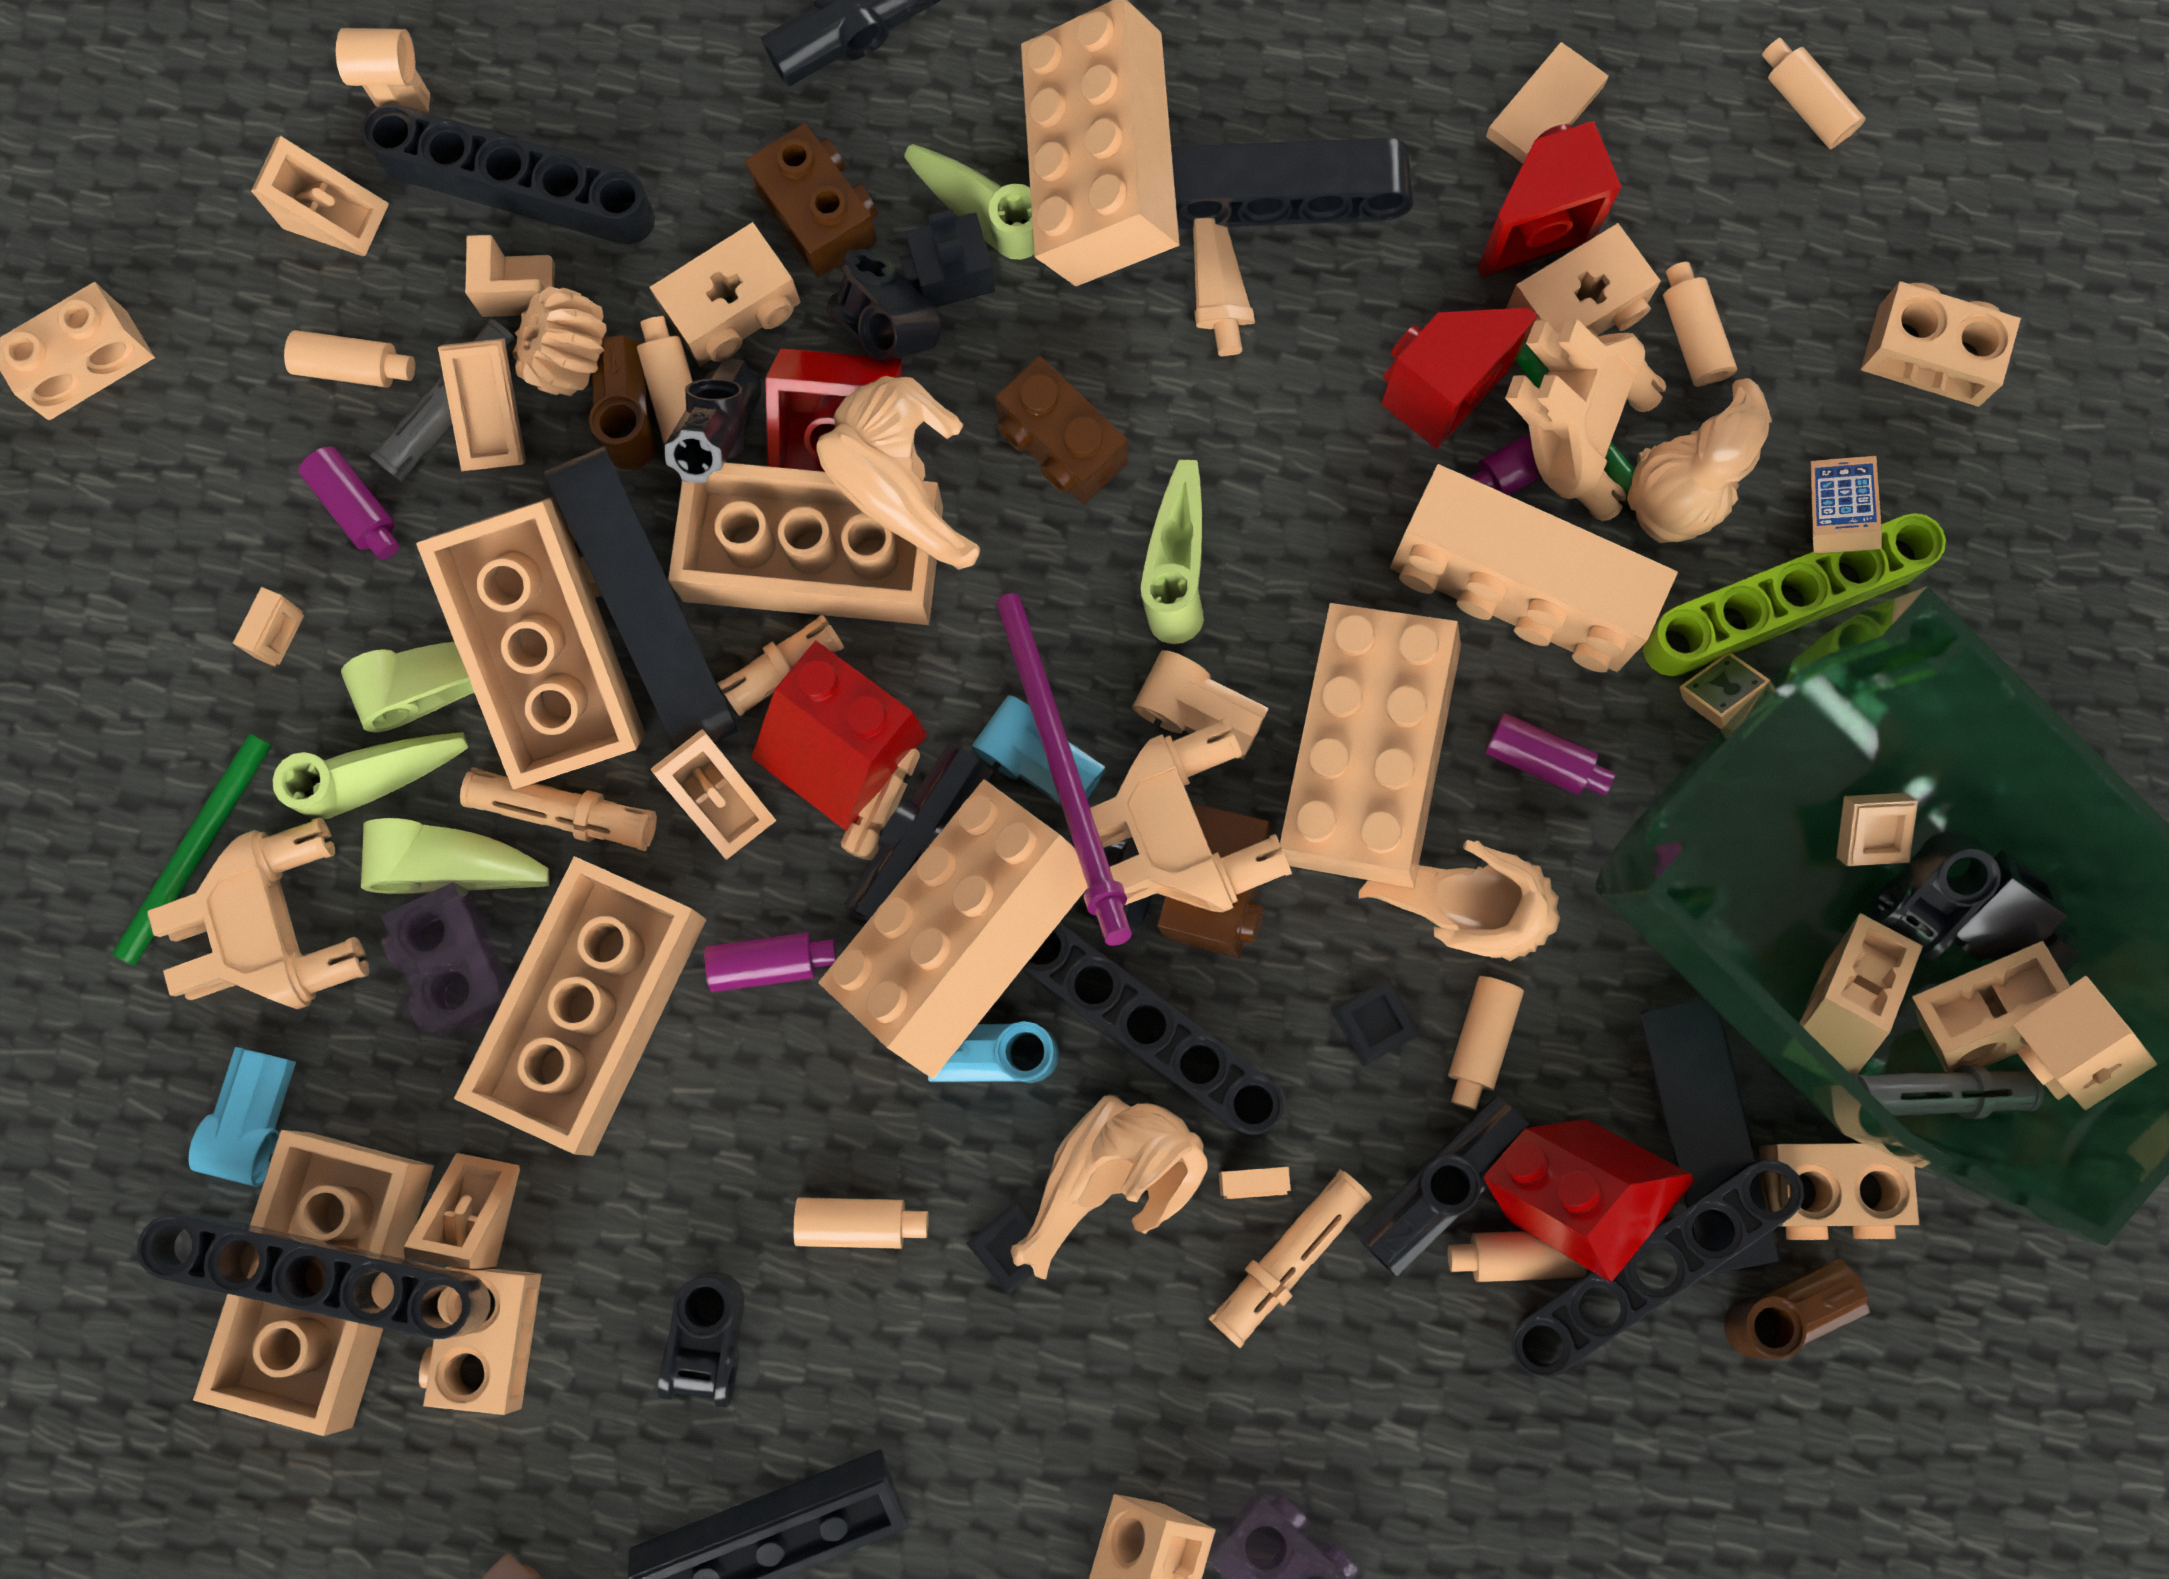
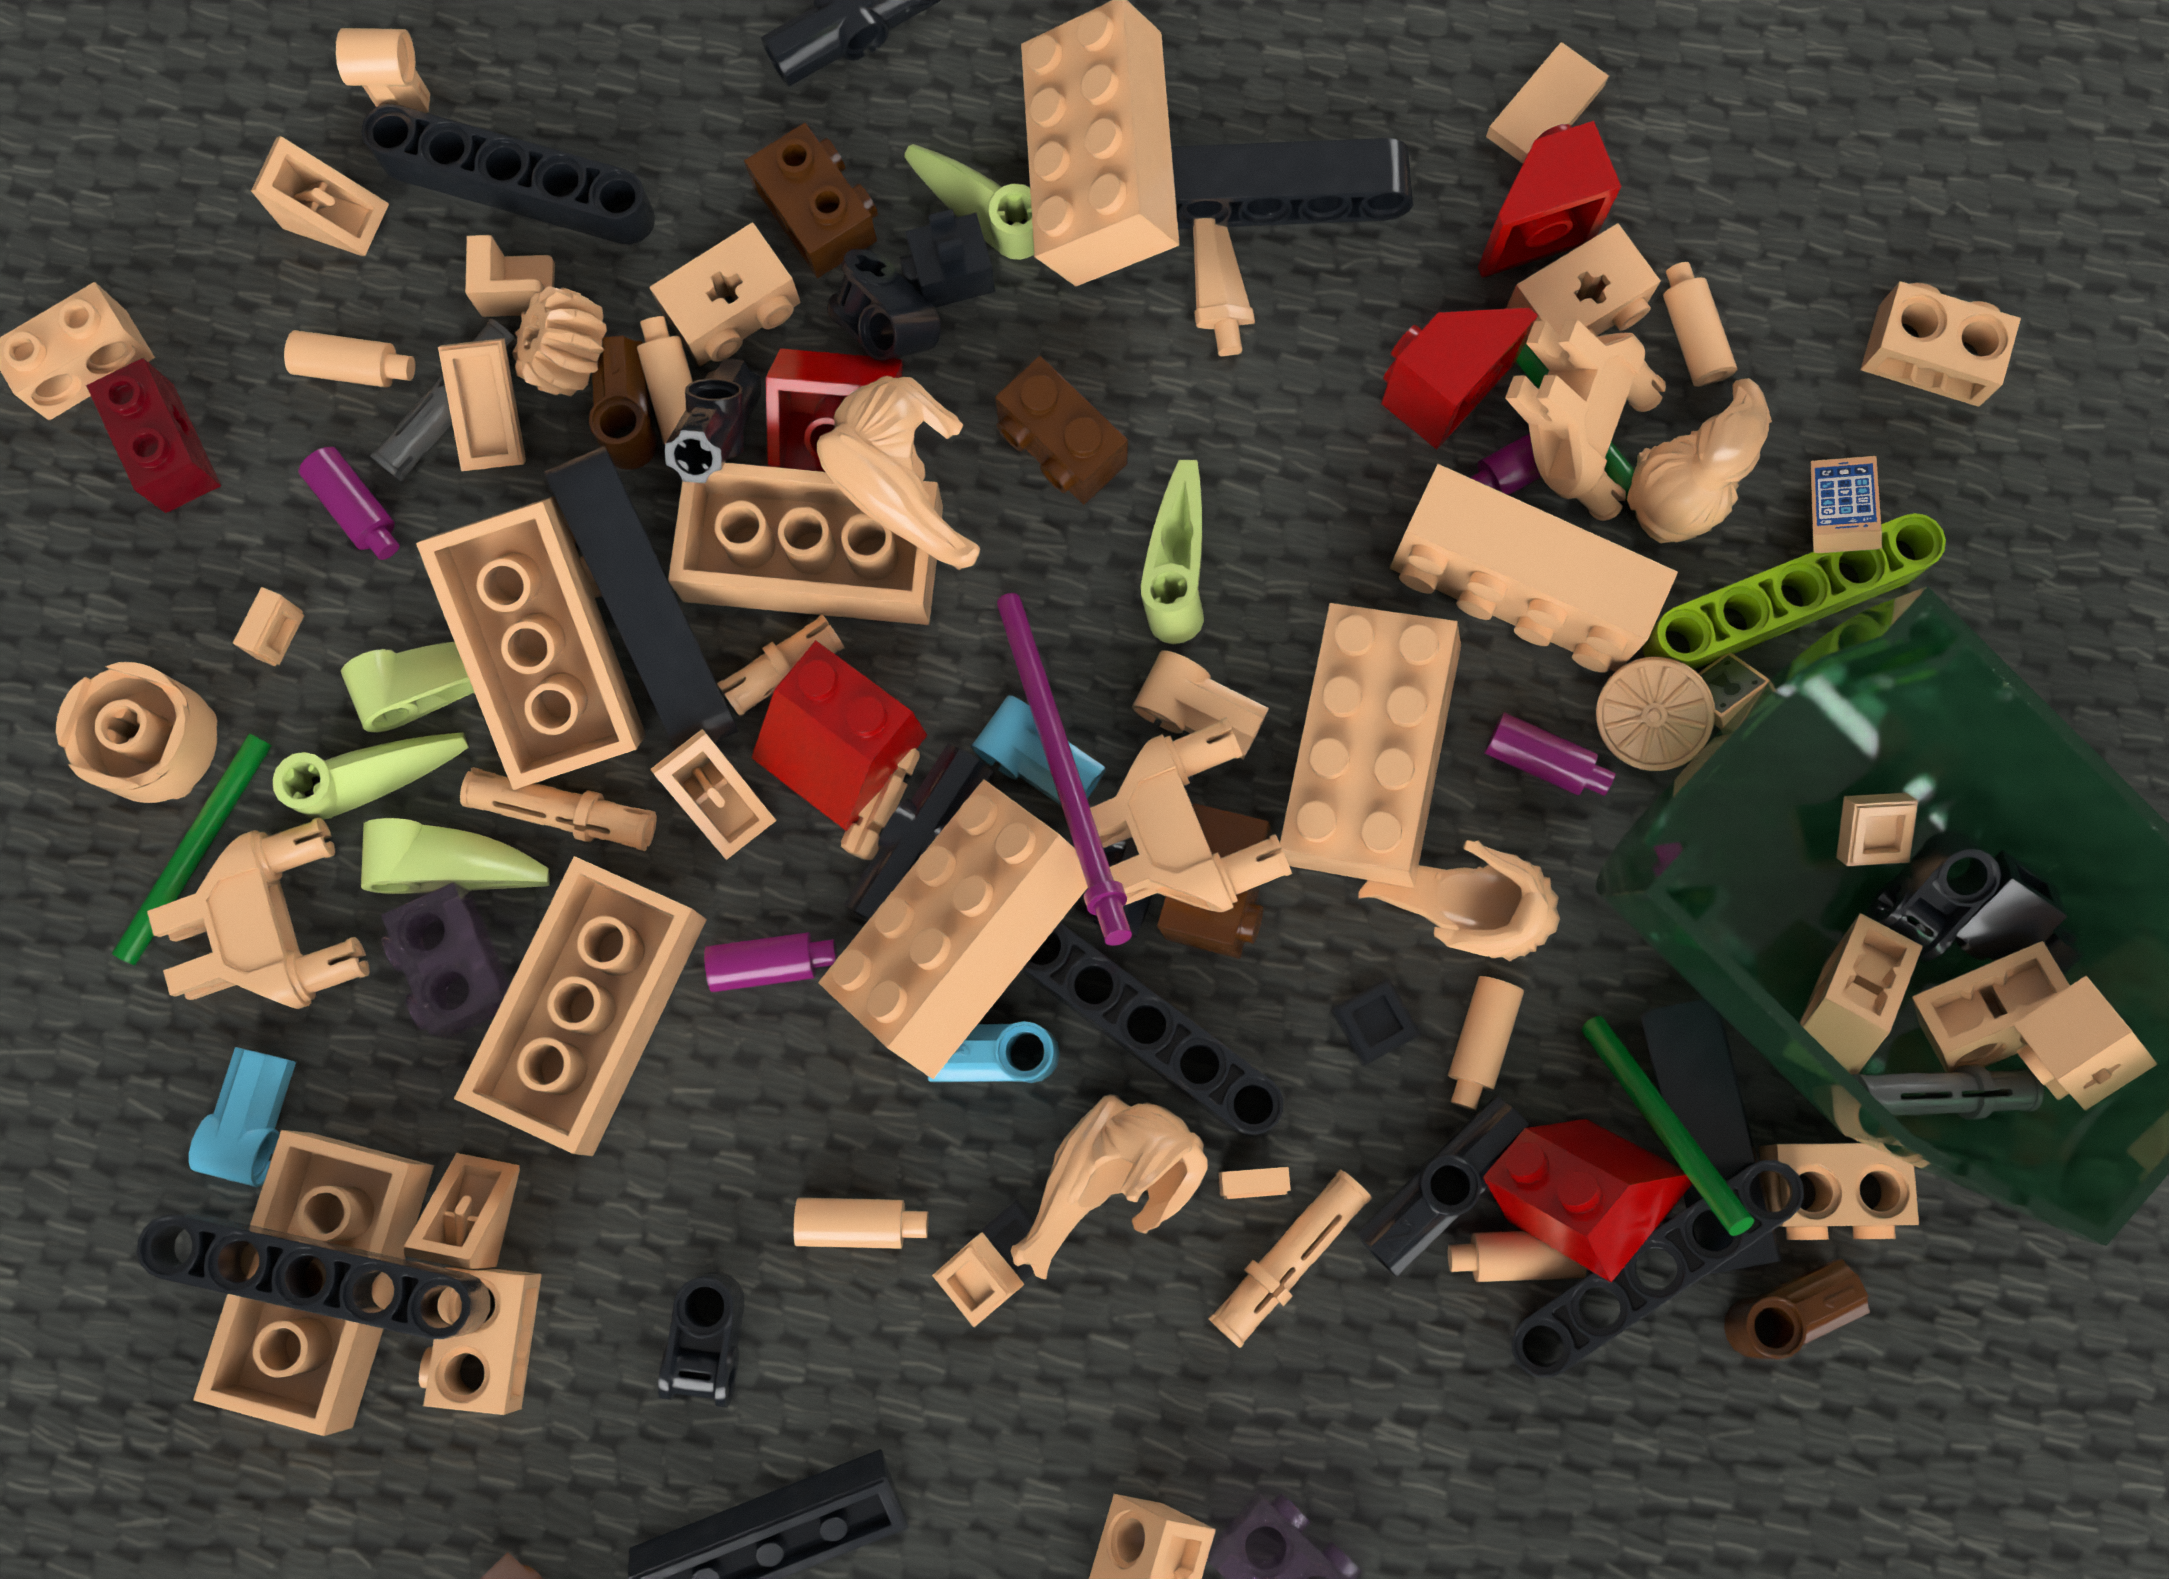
(137, 733): none -> light nougat brick
(153, 435): none -> dark red brick
(978, 1279): none -> light nougat tile
(1655, 713): none -> light nougat wheel
(1668, 1127): none -> green bar
(1812, 93): light nougat cylinder -> none

